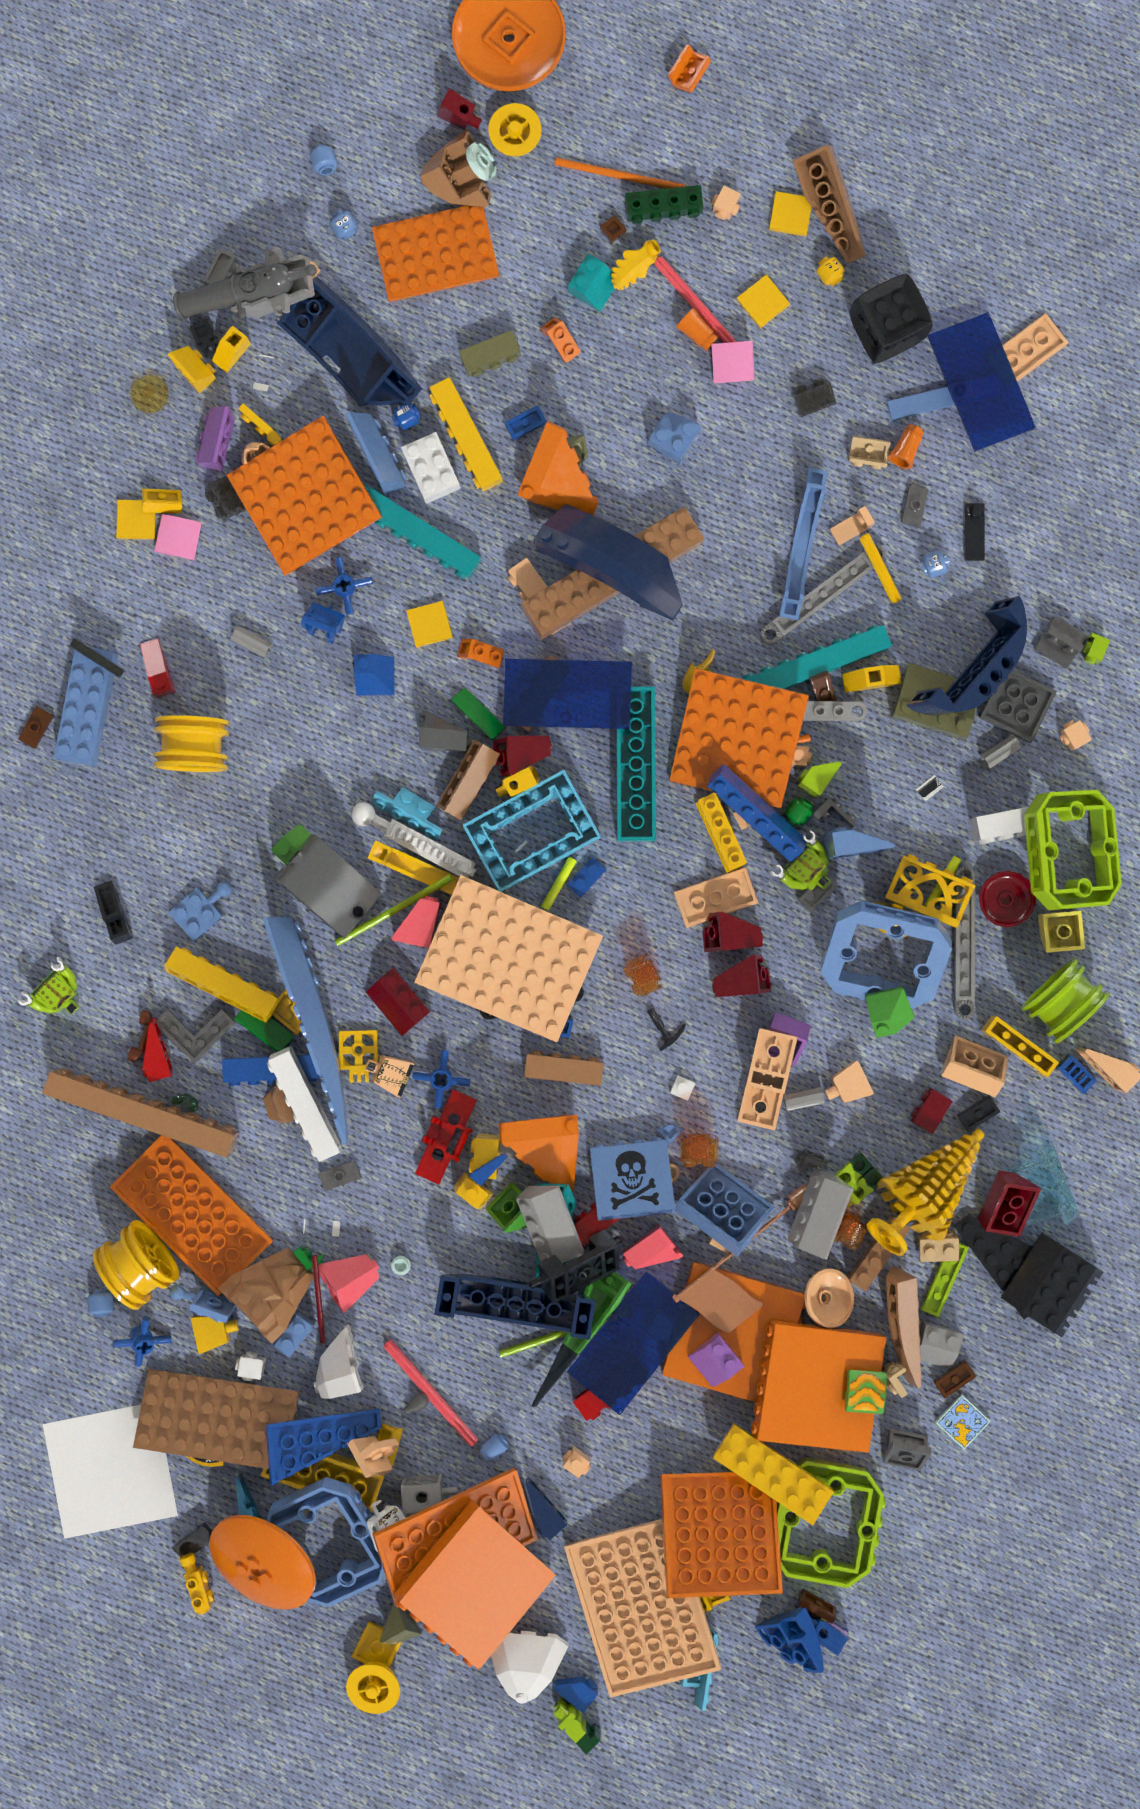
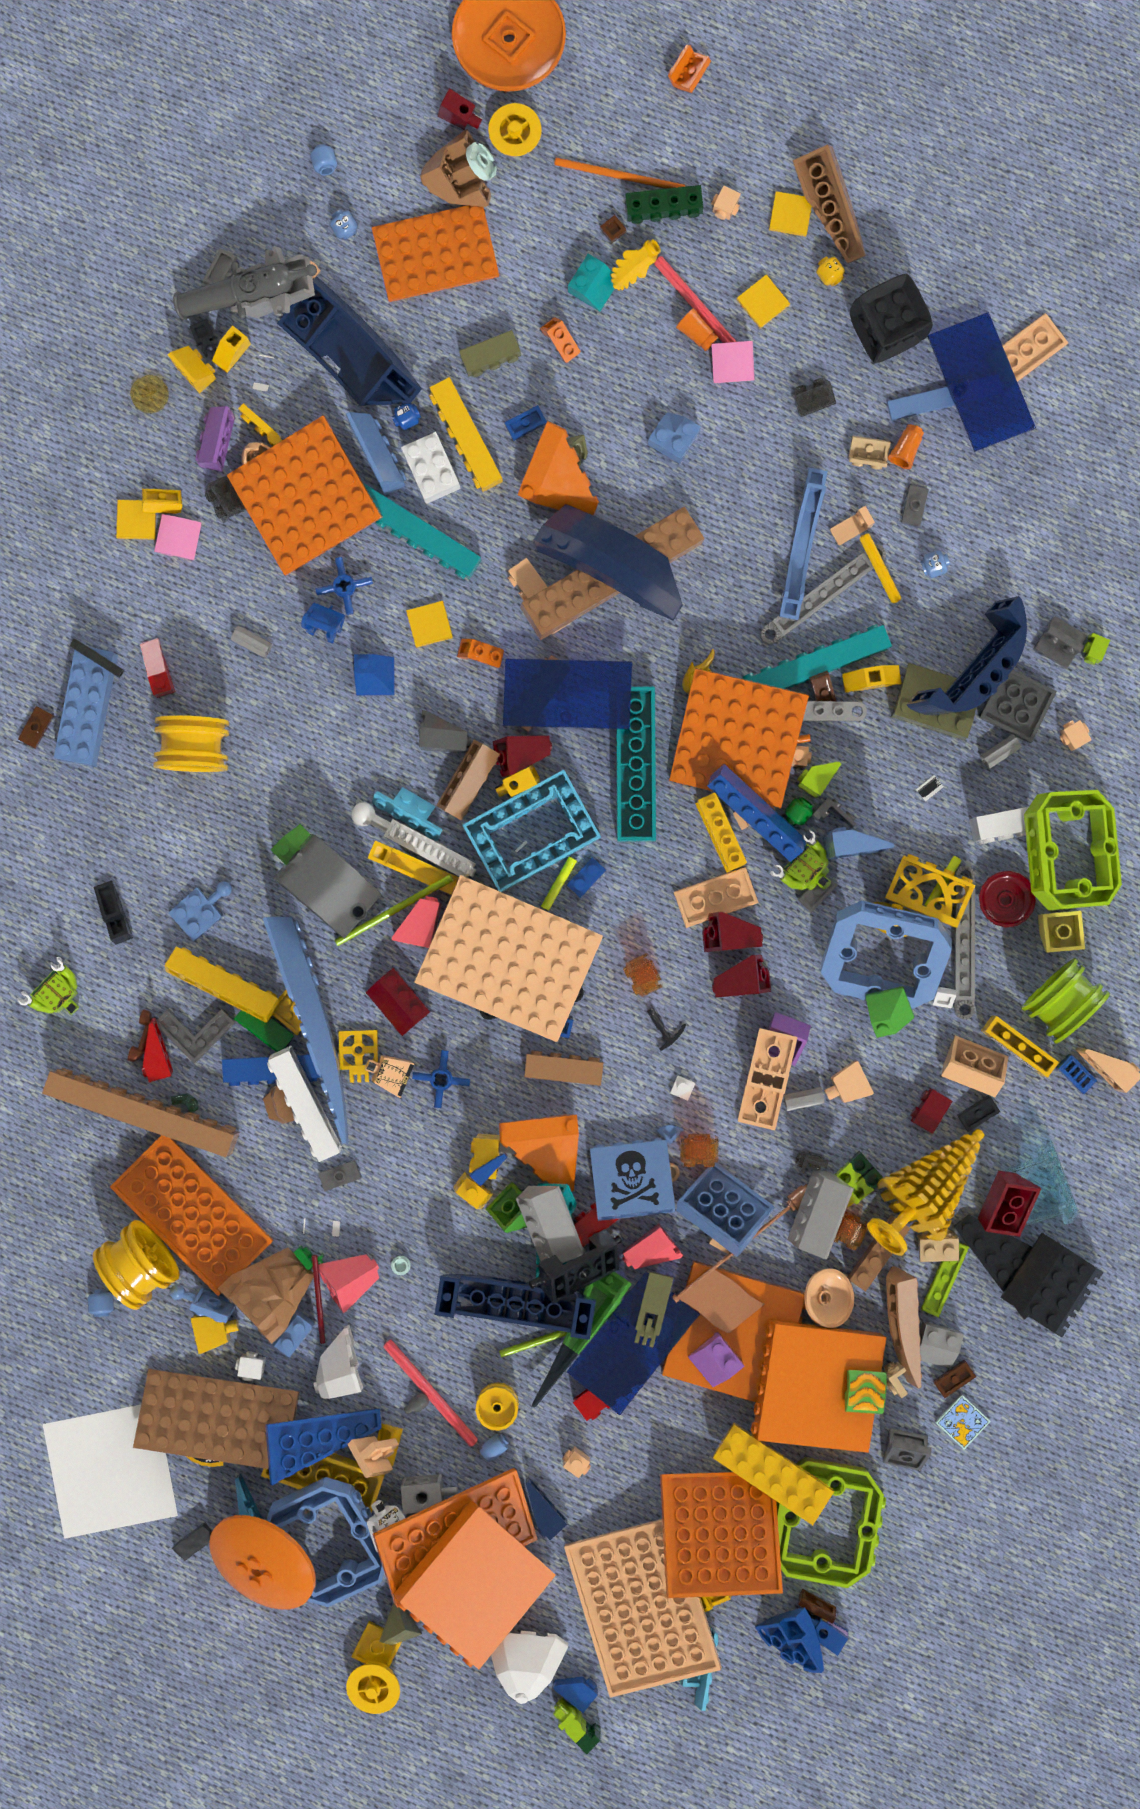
(141, 1340): blue bar -> none
(199, 1587): yellow brick -> none
(436, 1158): red piece -> none
(478, 714): green slope -> none
(498, 1394): none -> yellow wheel
(653, 1302): none -> olive hinge
(944, 997): none -> white plate
(974, 531): black hinge -> none

